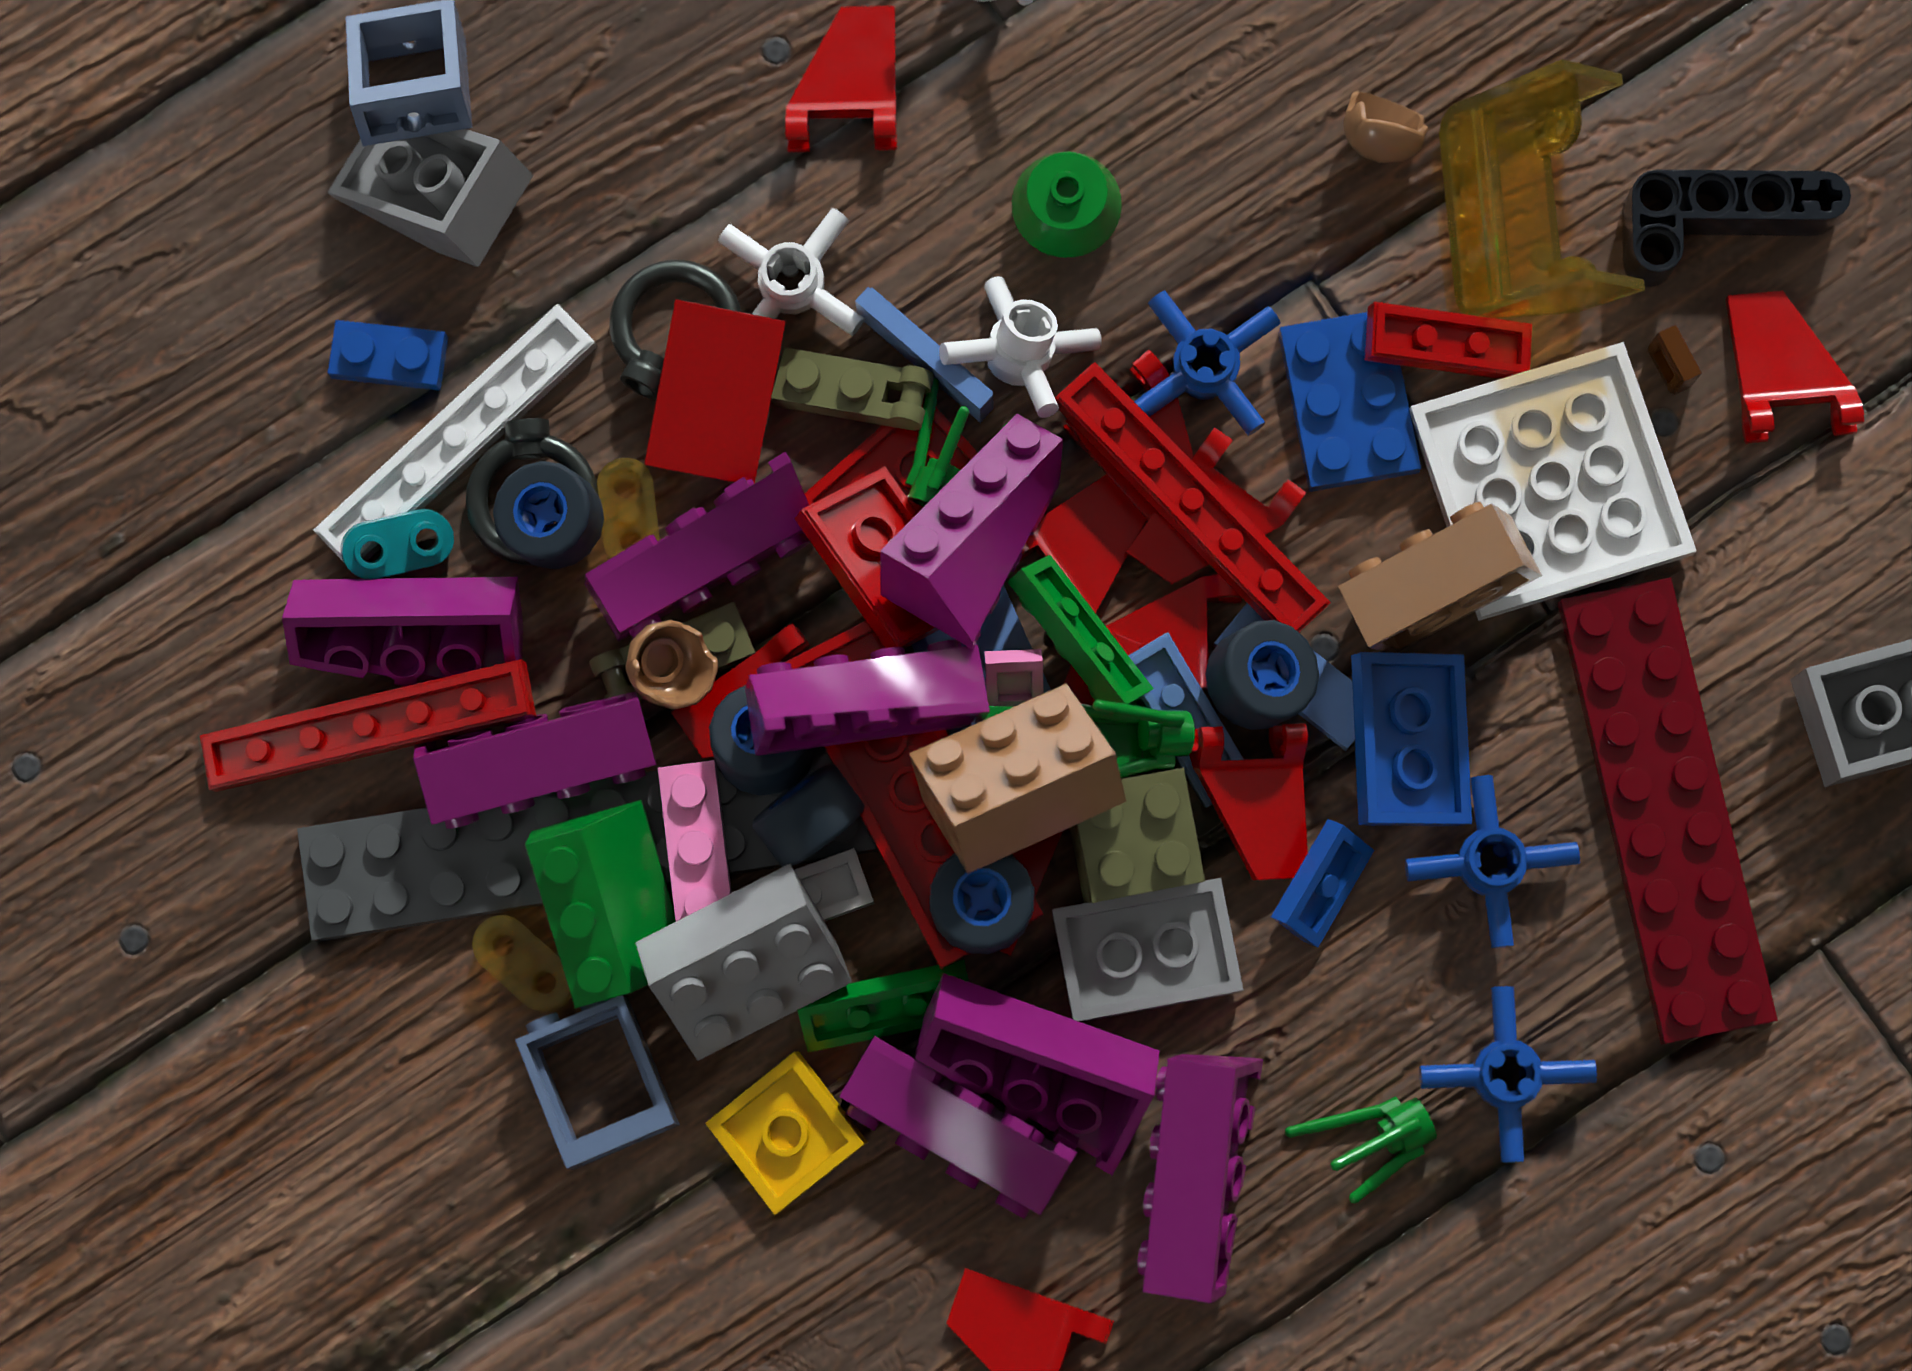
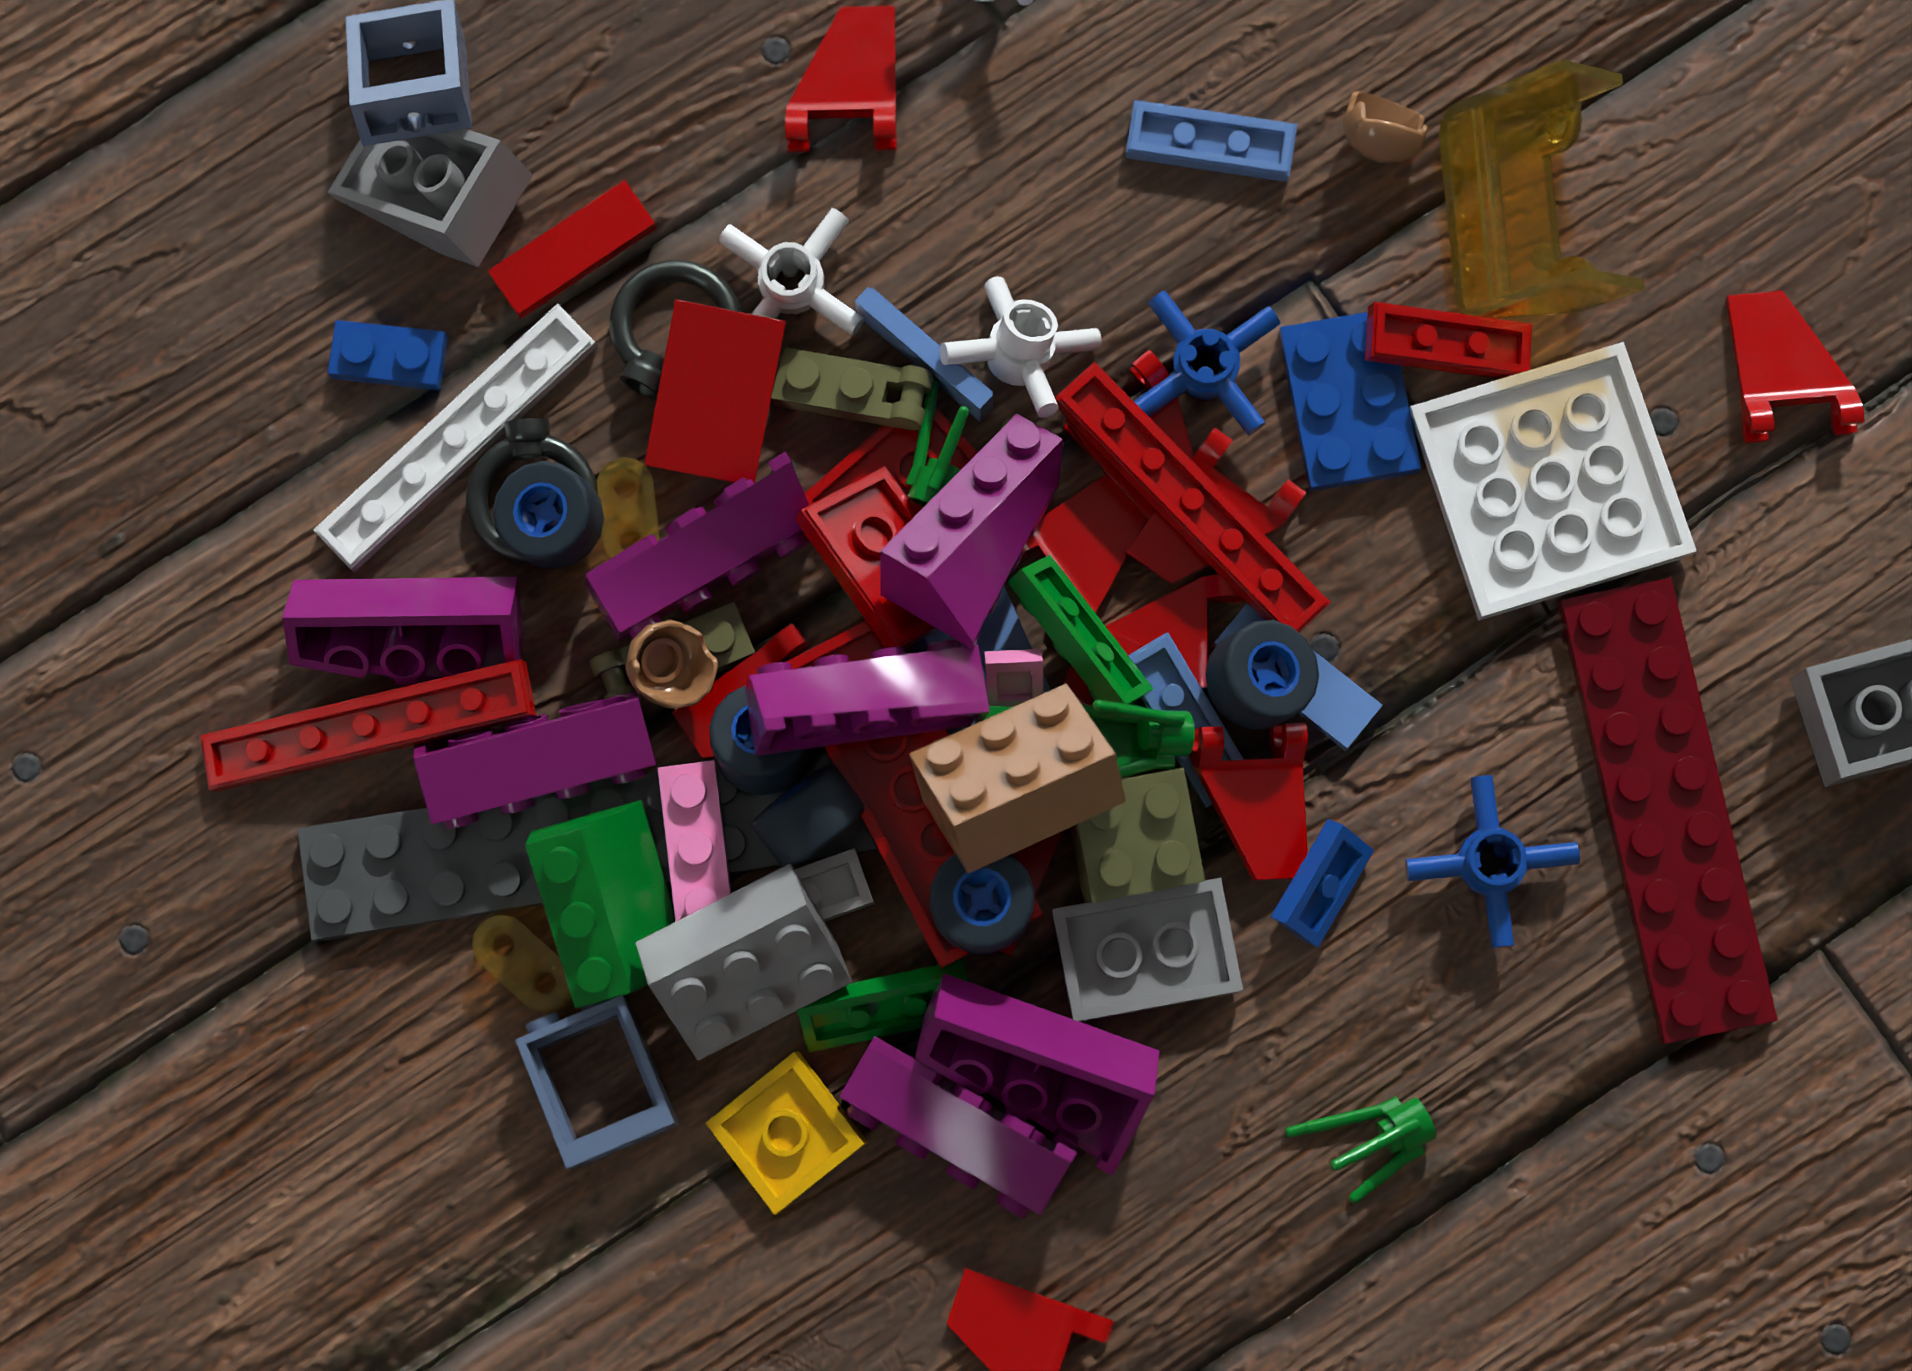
(398, 543): teal plate -> none
(572, 249): none -> red tile
(1066, 204): green cone -> none
(1196, 1174): magenta wedge -> none
(1211, 141): none -> medium blue tile
(1411, 739): blue plate -> none
(1438, 578): medium nougat brick -> none
(1532, 1074): blue bar -> none
(1674, 360): reddish brown tile -> none
(1737, 211): black beam -> none

